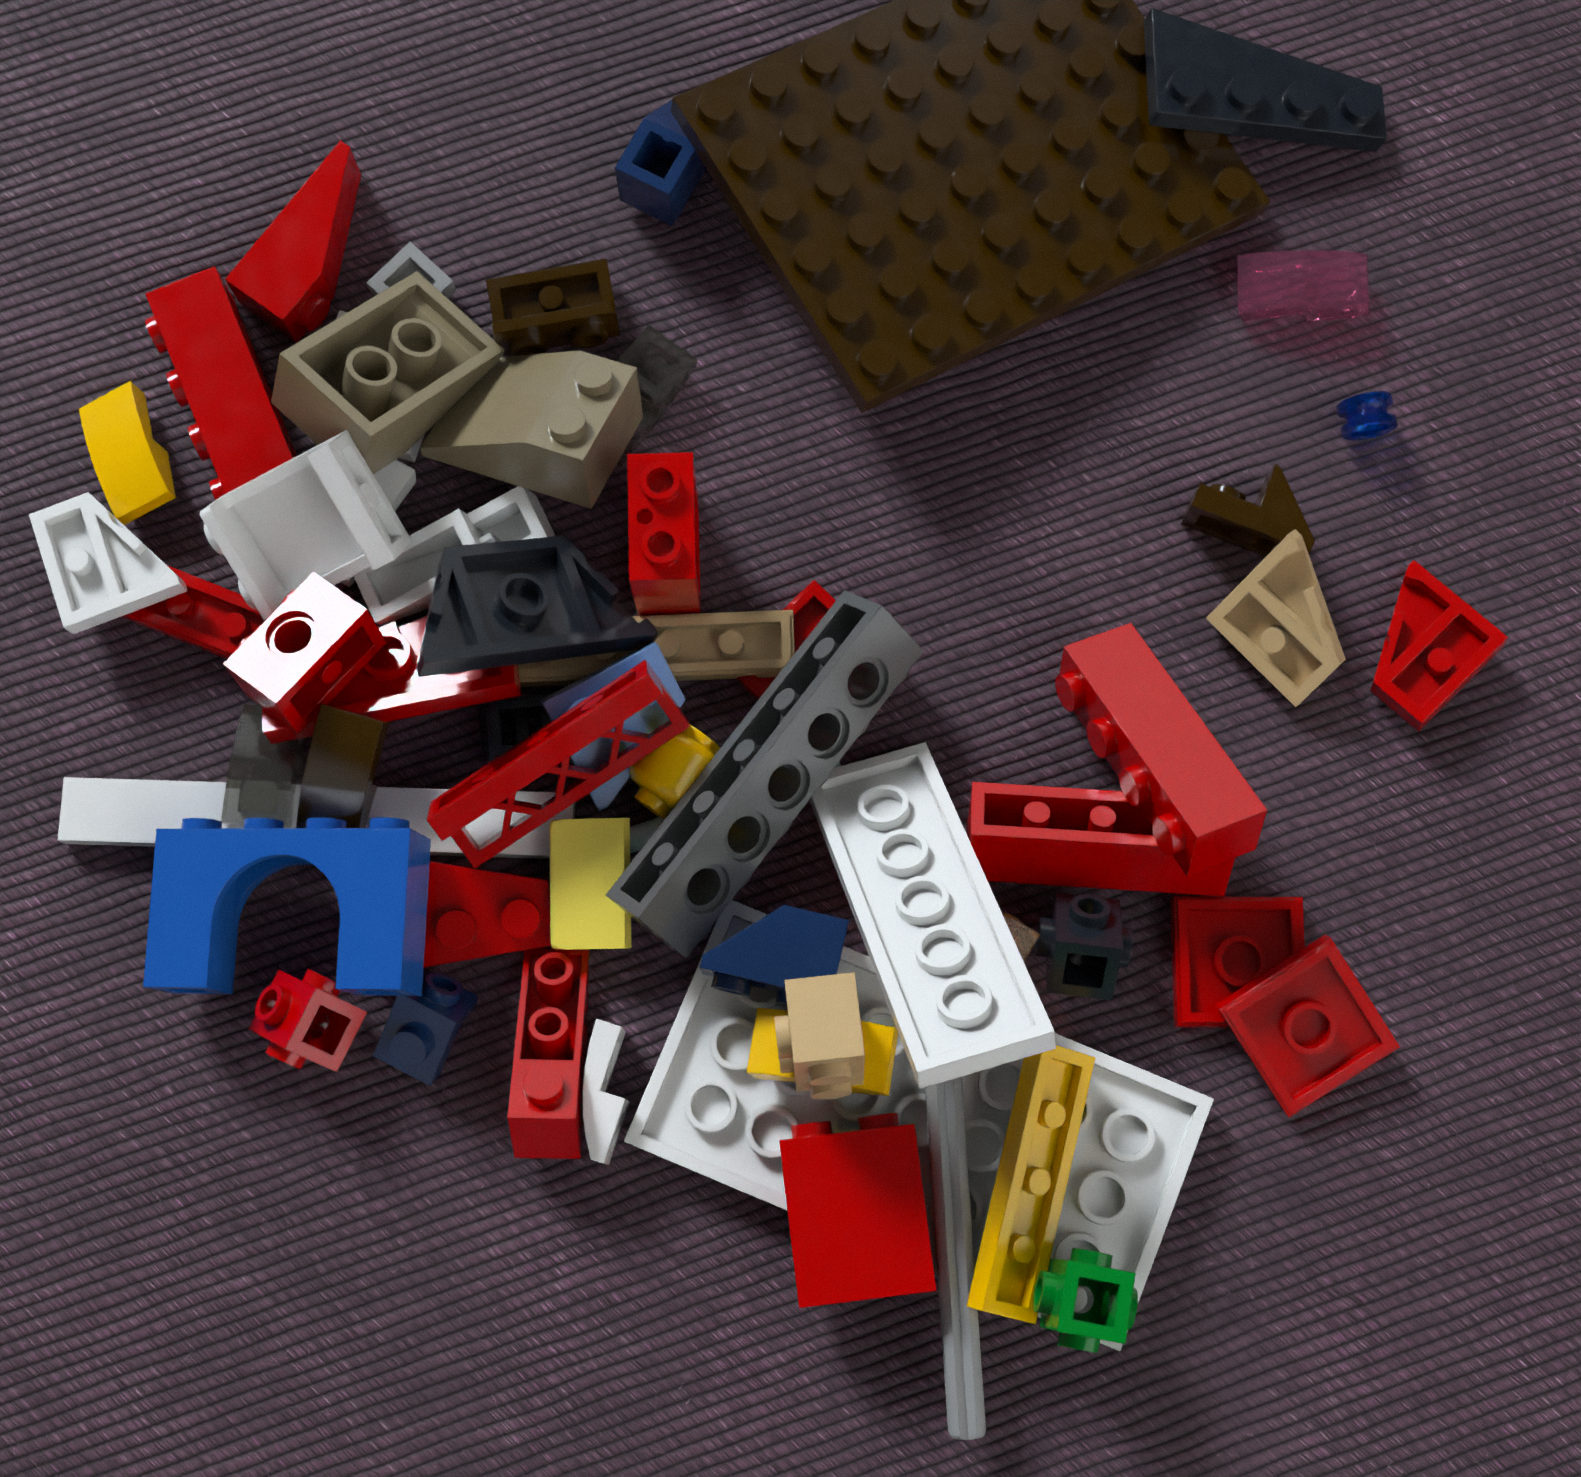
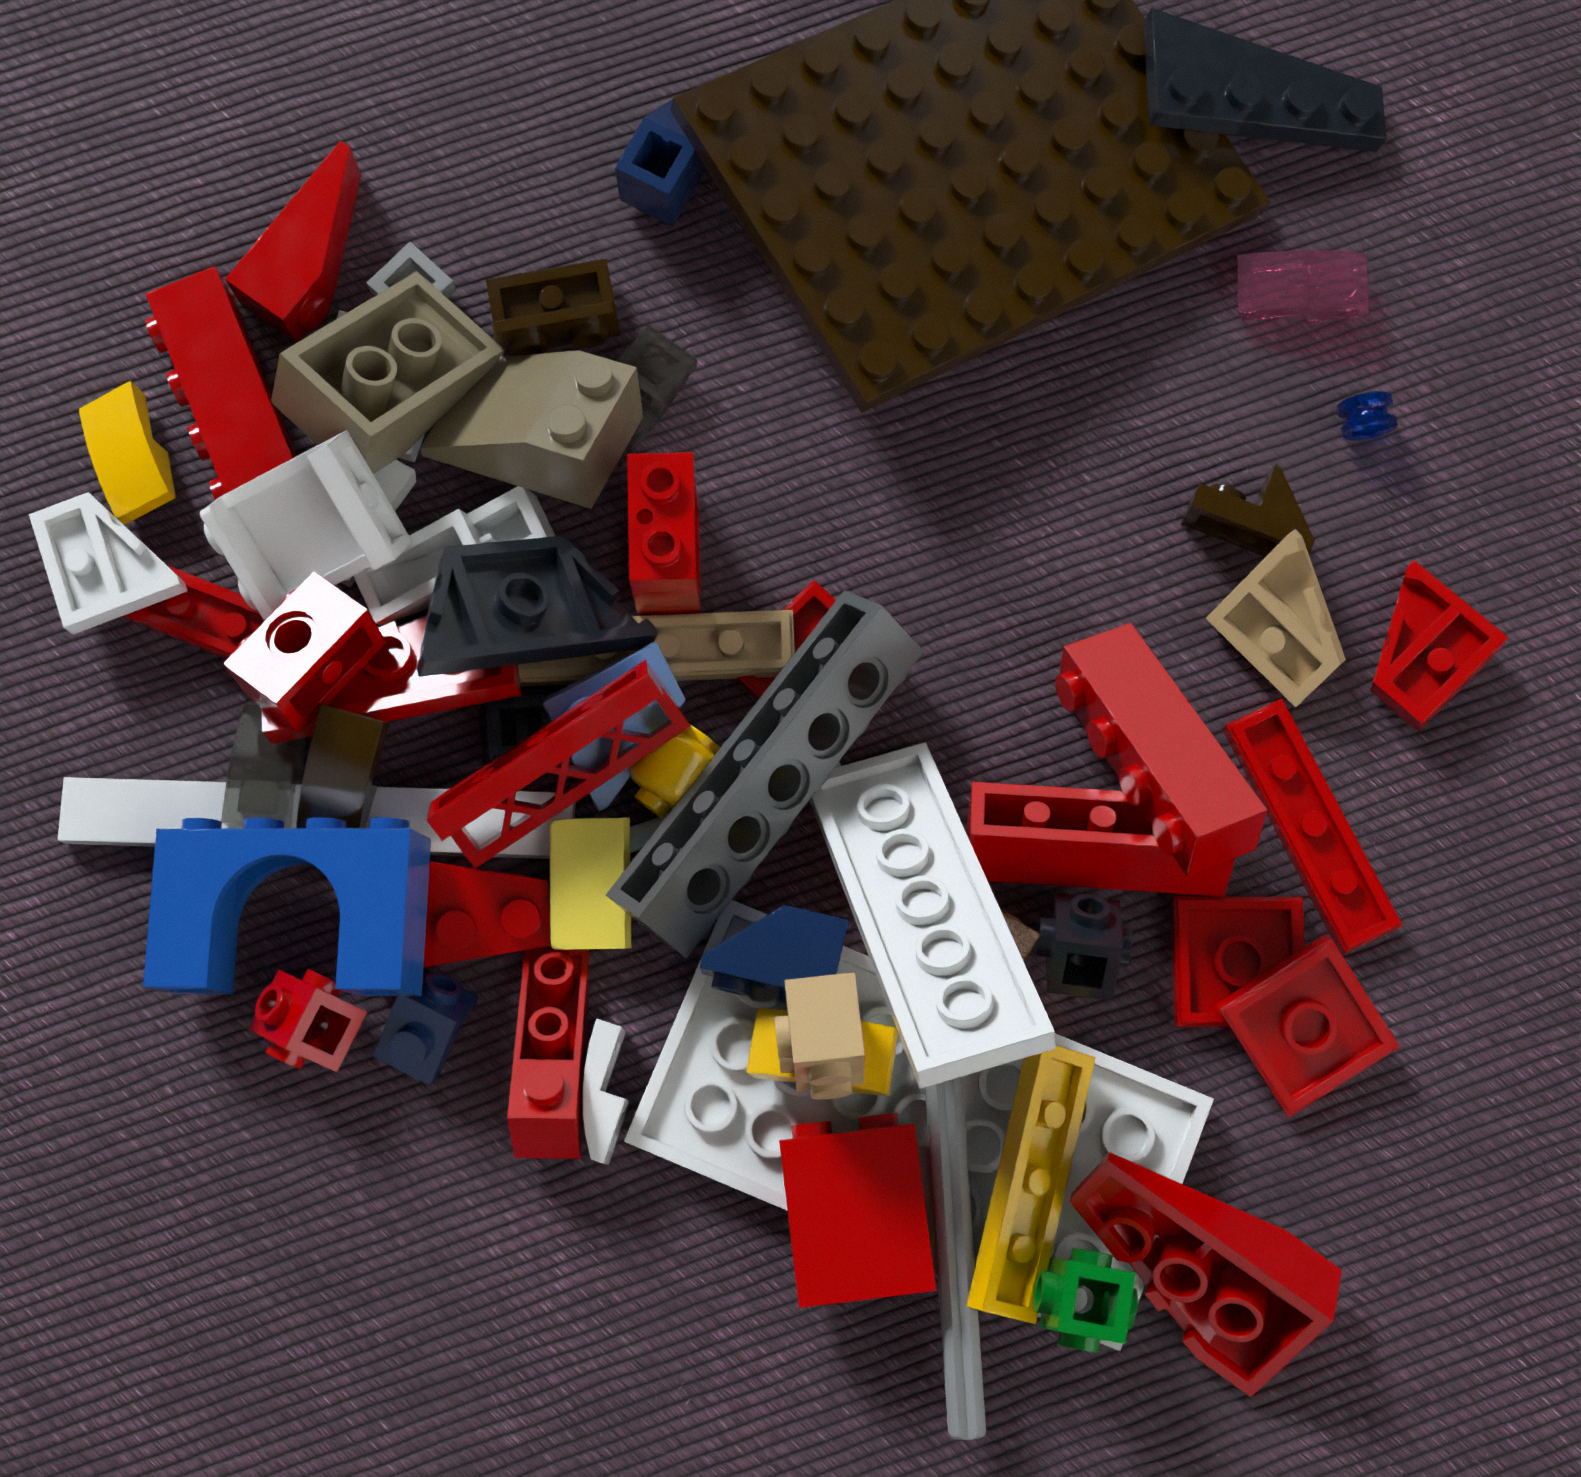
(1226, 1277): none -> red wedge
(1311, 827): none -> red tile

